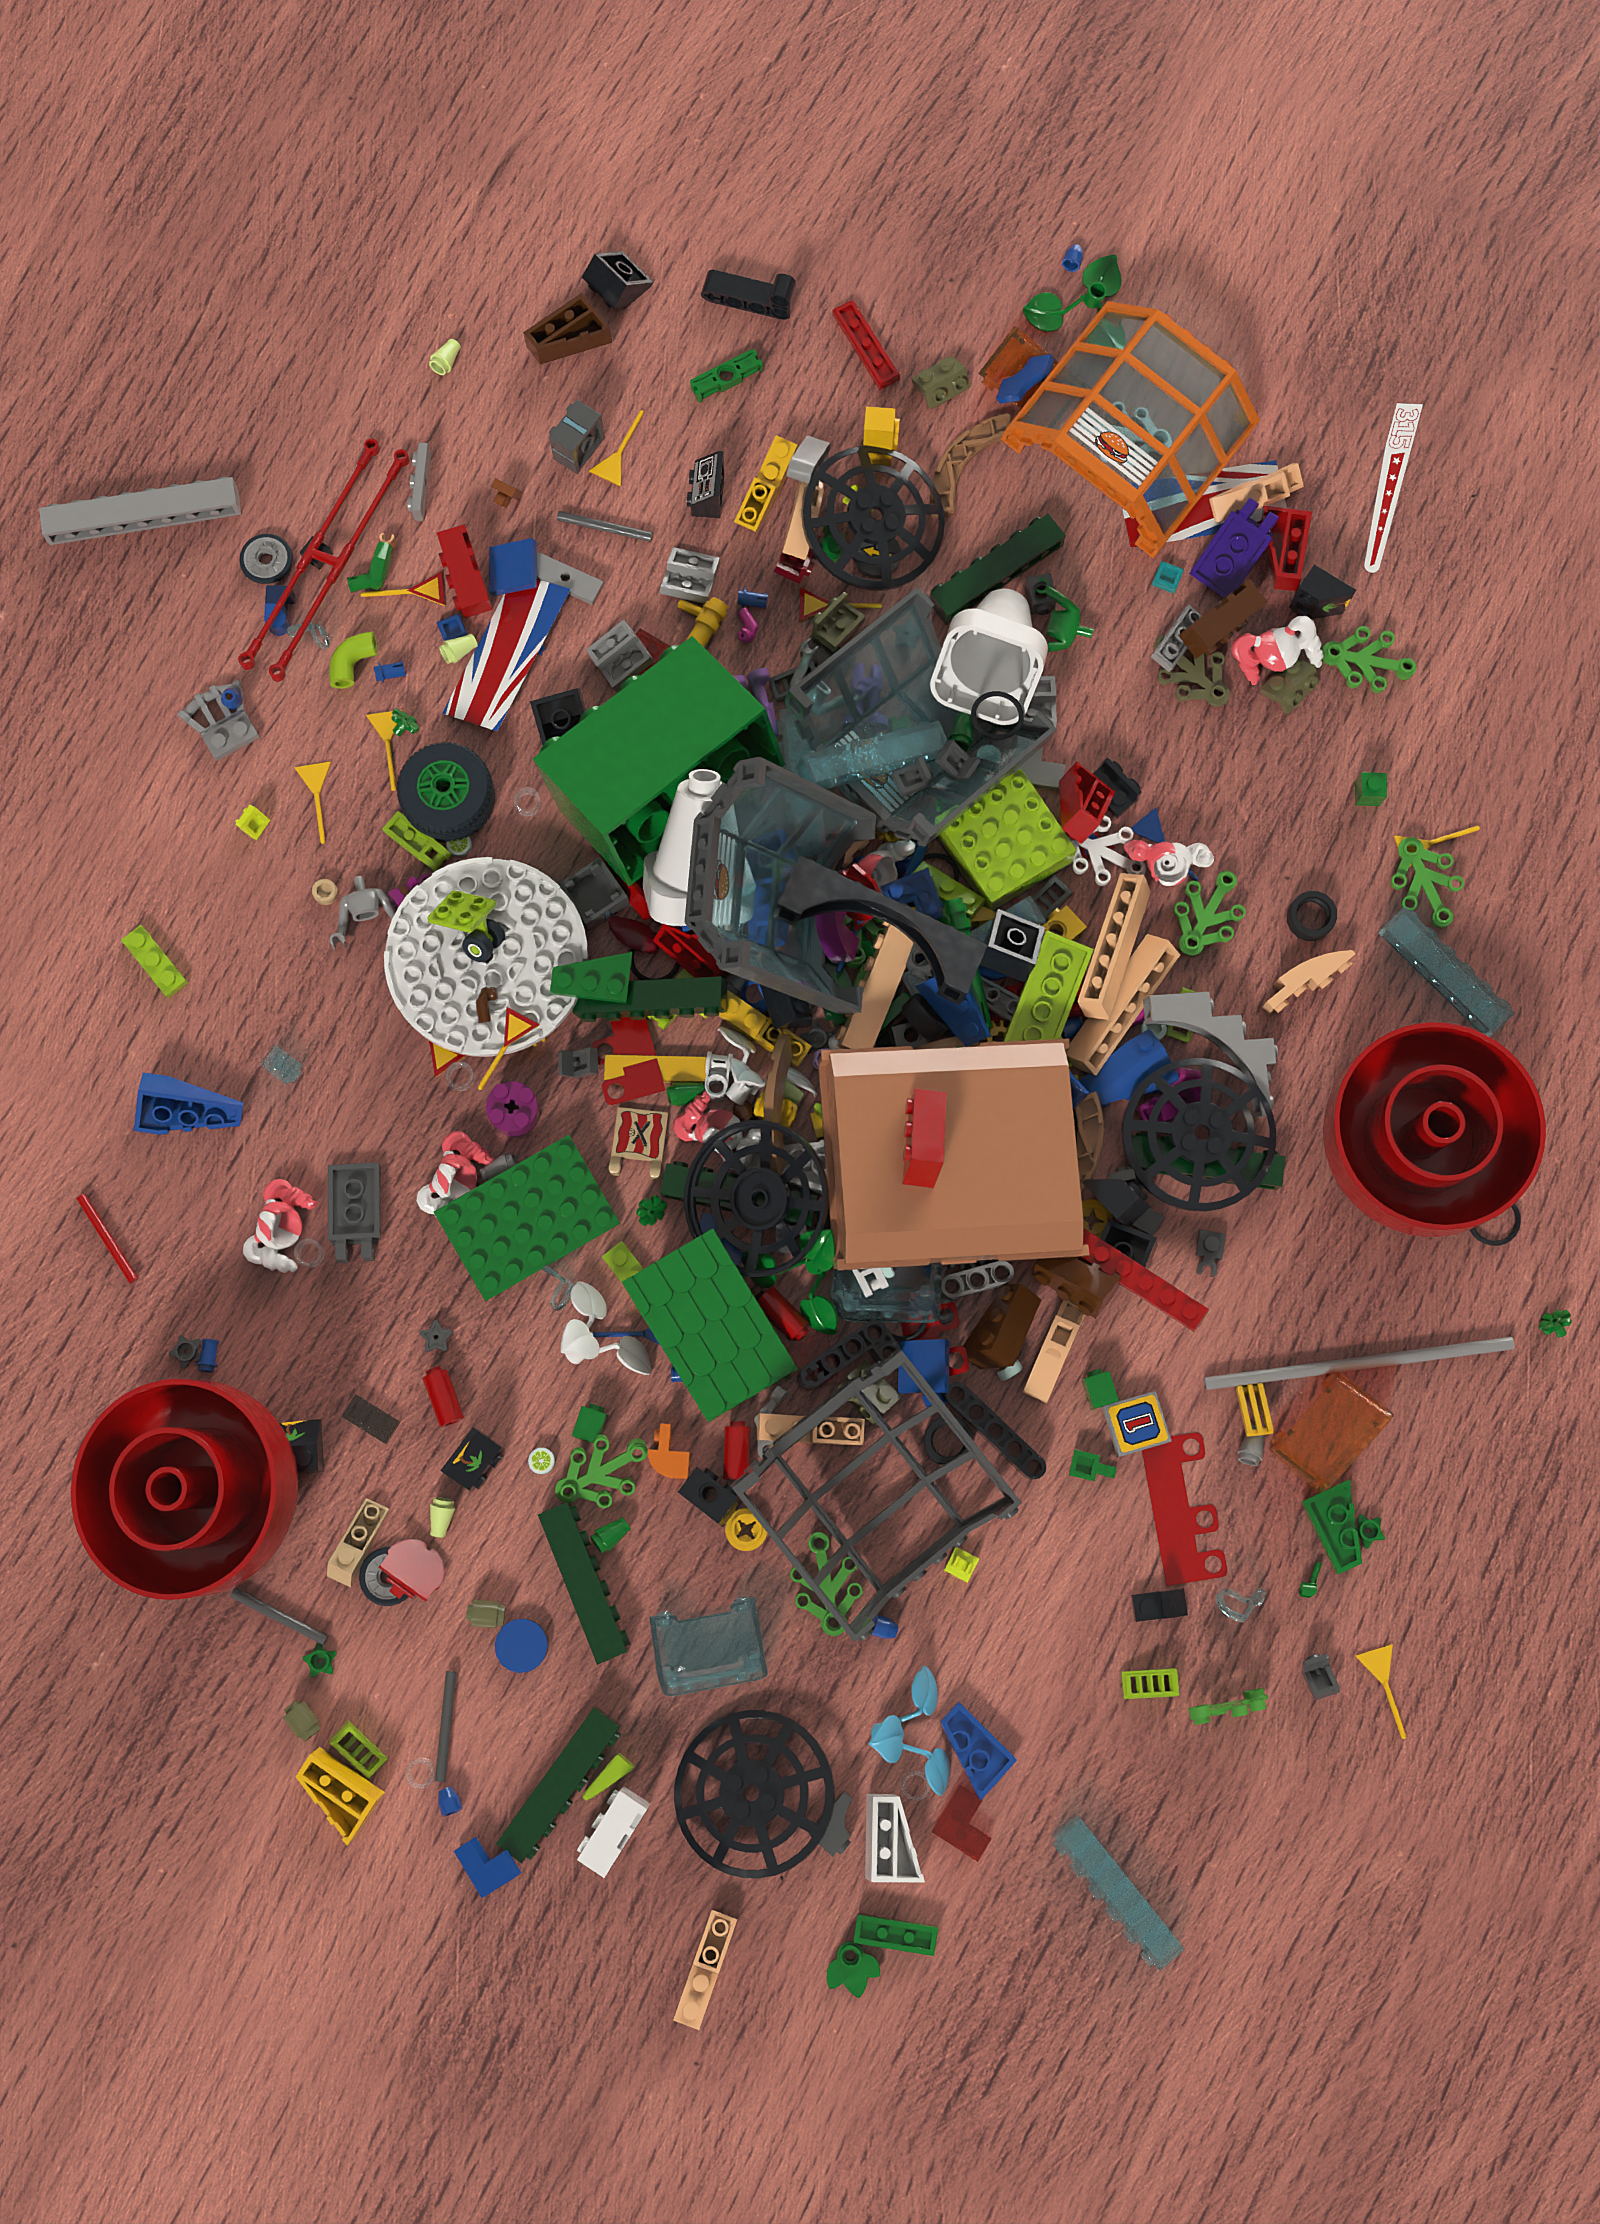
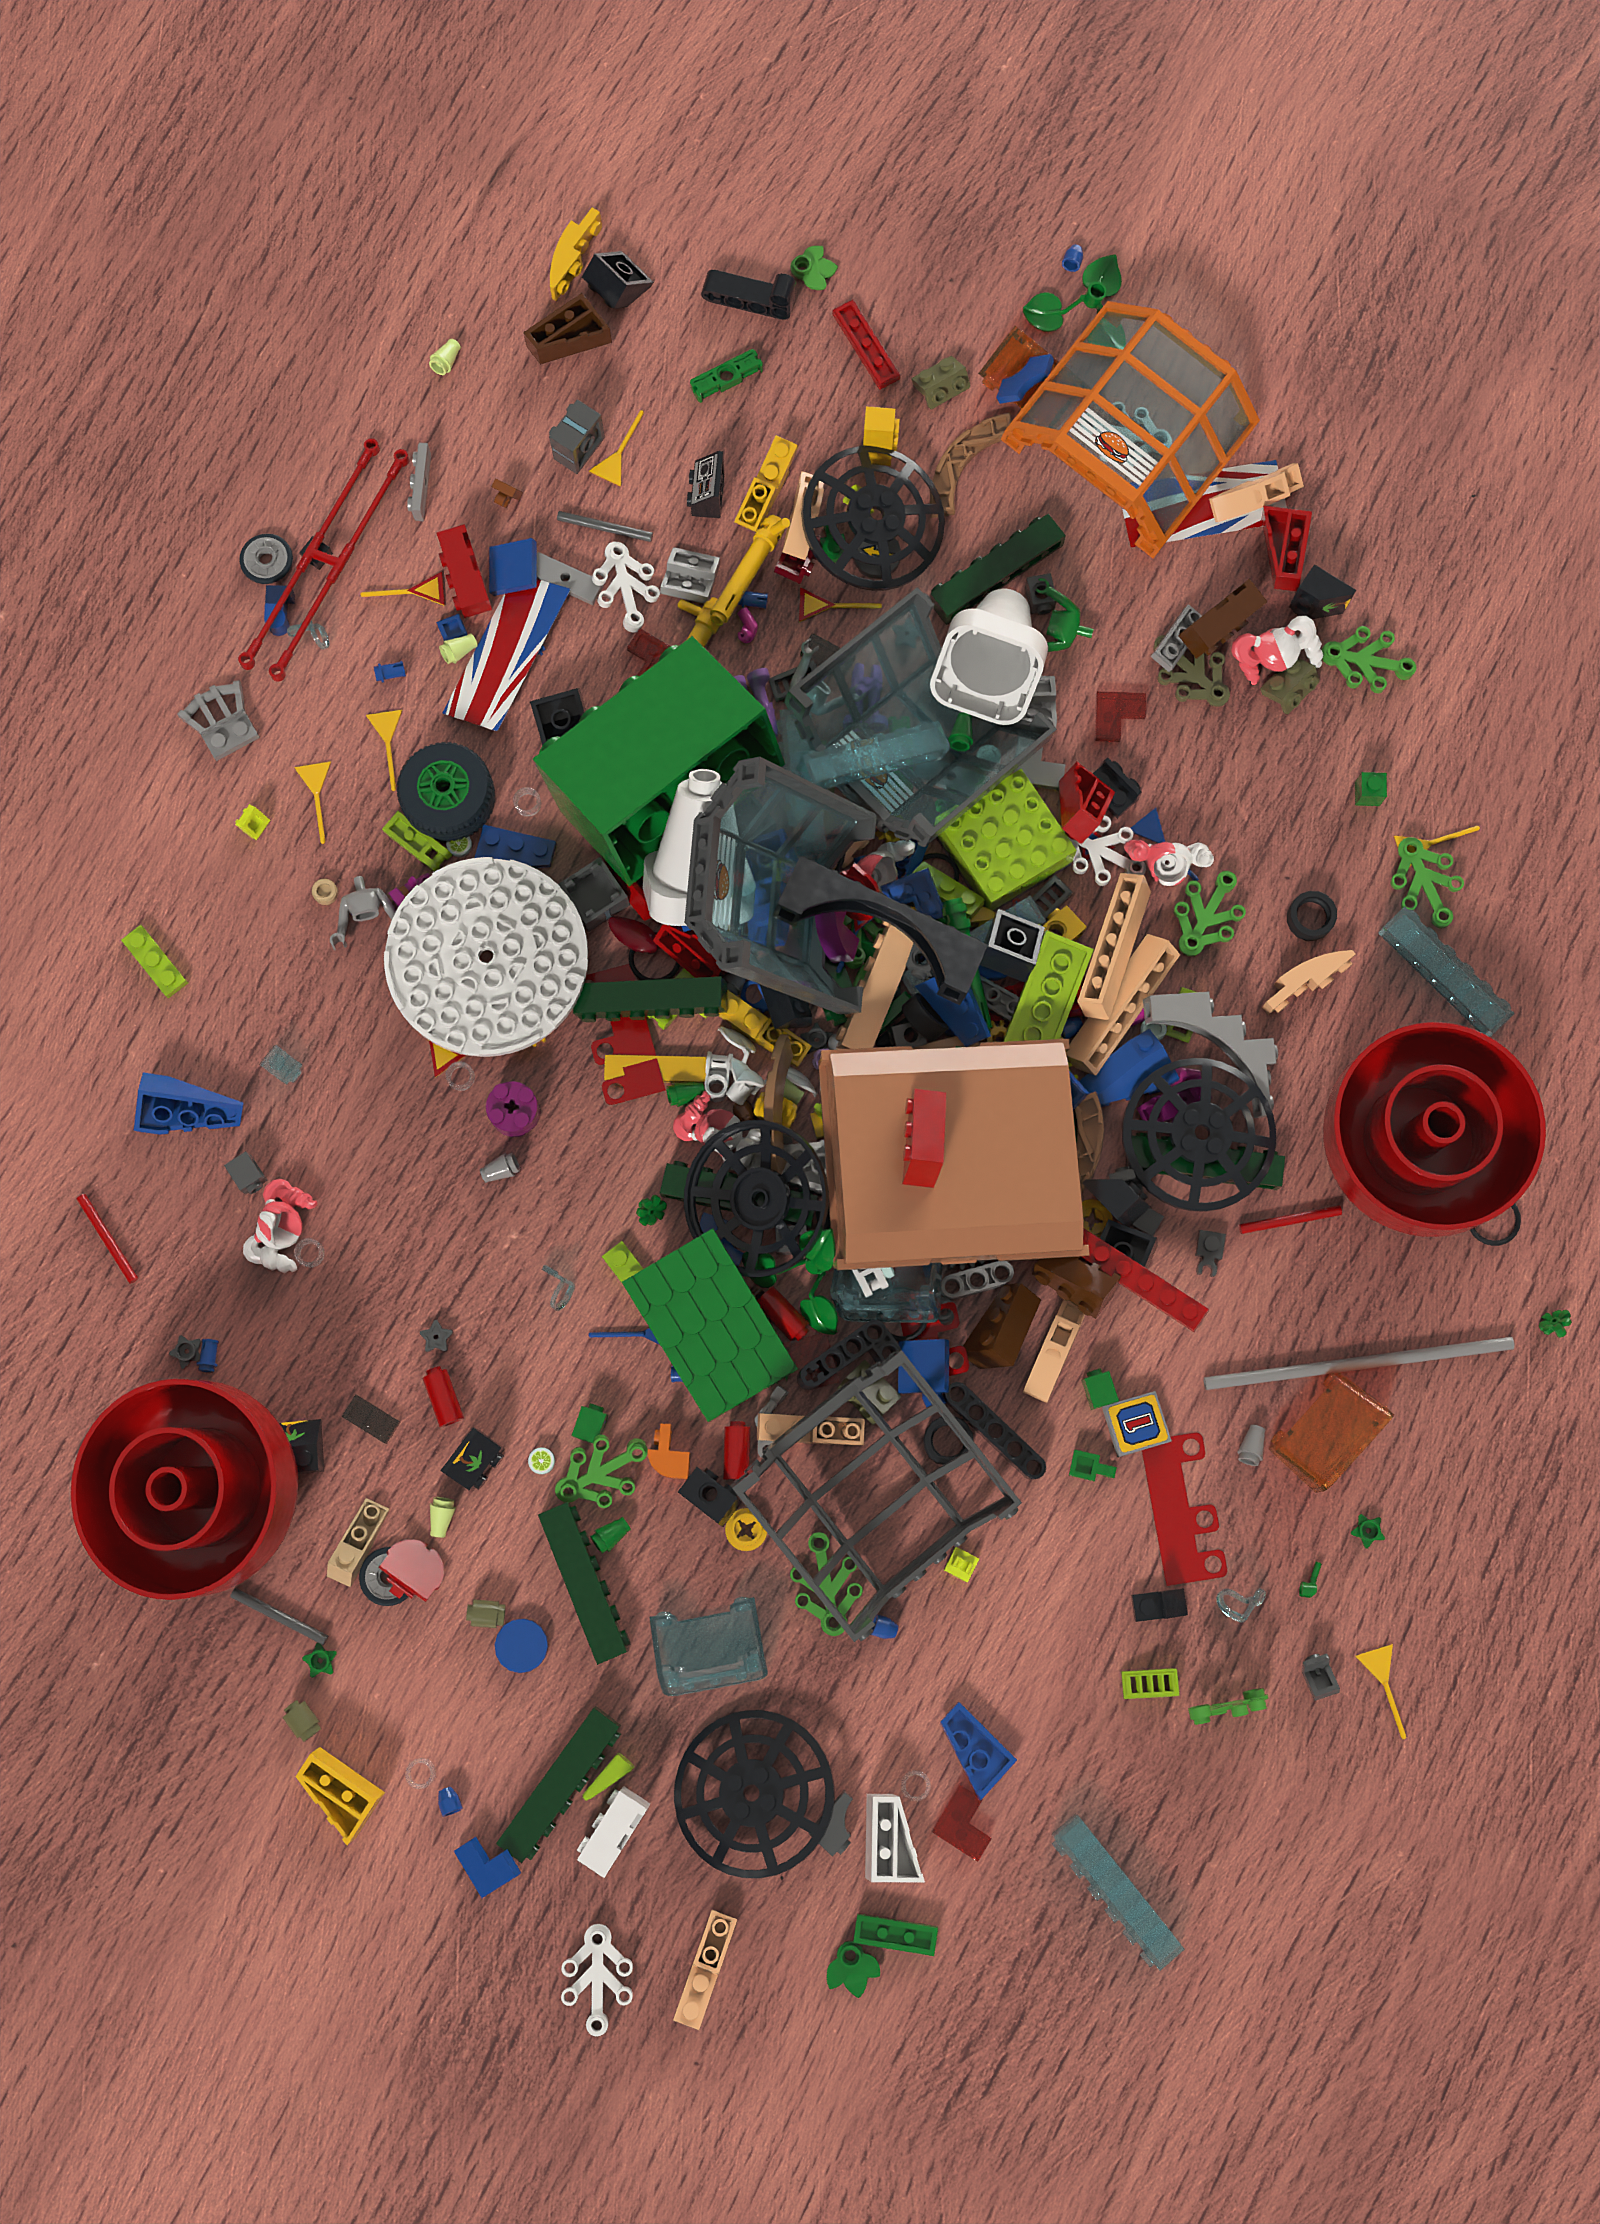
(140, 510): light grey brick -> none
(235, 702): blue hose -> none
(246, 1173): none -> dark grey brick
(346, 657): lime cylinder -> none
(351, 1756): lime slope -> none
(354, 1208): dark grey tile -> none
(378, 569): green arm -> none
(404, 722): green plant -> none
(445, 1727): dark grey bar -> none
(455, 1172): coral hair -> none
(469, 914): lime plate -> none
(482, 1003): reddish brown arm -> none
(515, 846): none -> blue wing
(515, 1028): yellow piece -> none
(526, 1217): green plate -> none
(567, 256): none -> yellow slope
(578, 1063): dark grey bracket -> none
(580, 1344): white plant -> none
(594, 979): green wing -> none
(597, 1974): none -> white plant
(620, 654): light grey slope -> none
(625, 582): none -> white plant
(639, 1137): flag -> none
(763, 542): none -> yellow cylinder
(808, 459): light grey beam -> none
(816, 268): none -> bright green plate
(836, 622): olive bracket -> none
(889, 1734): medium azure plant -> none
(913, 777): dark grey bracket -> none
(956, 761): dark grey bracket -> none
(1000, 694): black tyre -> none
(1007, 1372): light aqua tile -> none
(1112, 708): none -> clear red tile
(1167, 577): teal tile -> none
(1234, 550): dark purple tile -> none
(1251, 1390): yellow tile -> none
(1290, 1219): none -> red bar
(1335, 1526): green wing -> none
(1391, 477): sticker -> none

